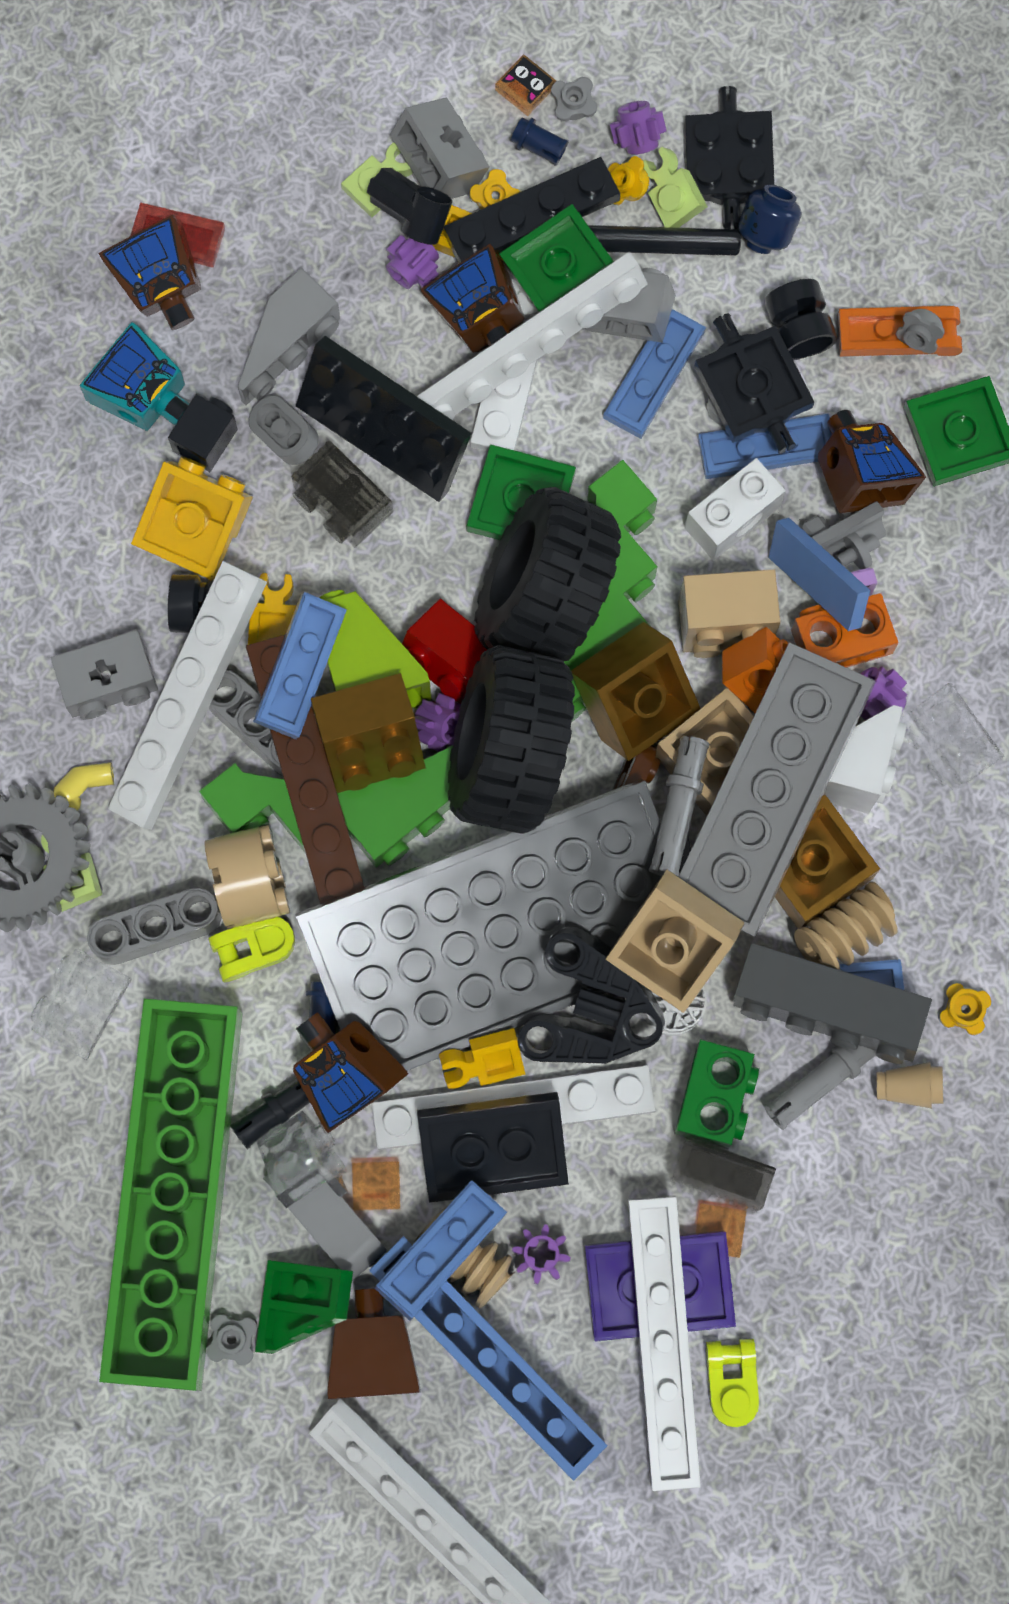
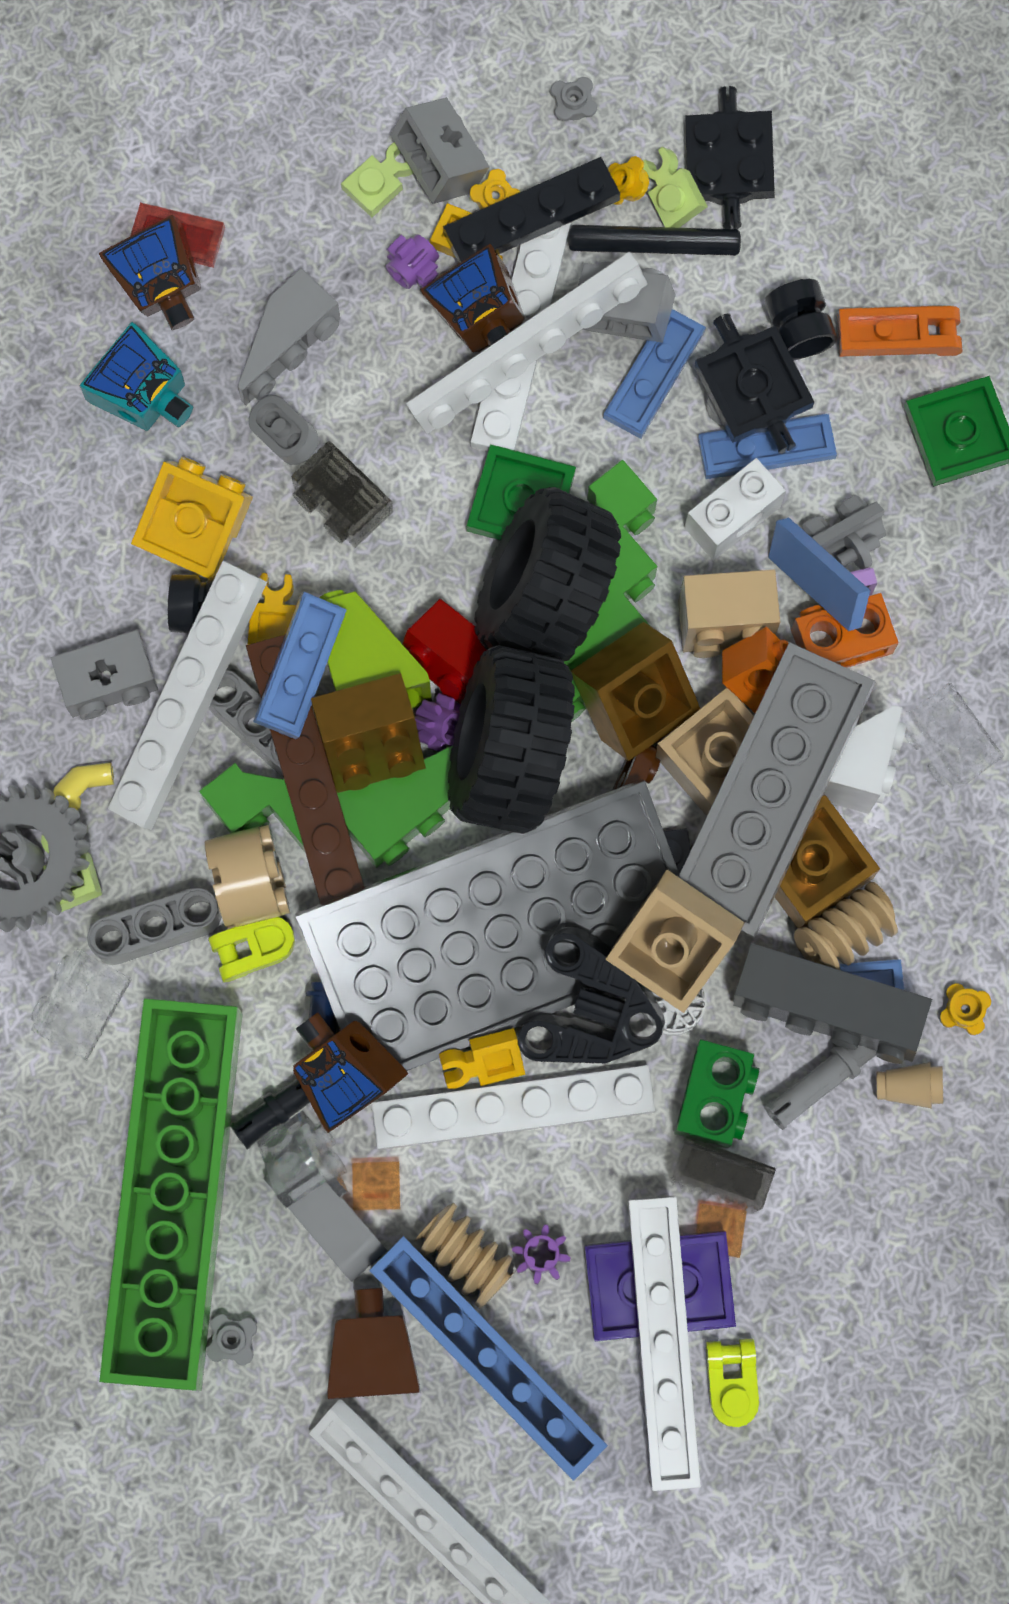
(203, 431): black brick -> none
(300, 1303): green wing -> none
(382, 419): black plate -> none
(417, 207): black piece -> none
(440, 1250): medium blue tile -> none
(494, 1144): black plate -> none
(525, 85): tile -> none
(539, 140): dark blue pin -> none
(556, 258): green plate -> none
(638, 127): medium lavender gear -> none
(682, 794): light grey pin -> none
(769, 219): dark blue head -> none
(866, 465): reddish brown torso -> none
(885, 693): medium lavender gear -> none
(921, 330): light grey plate -> none

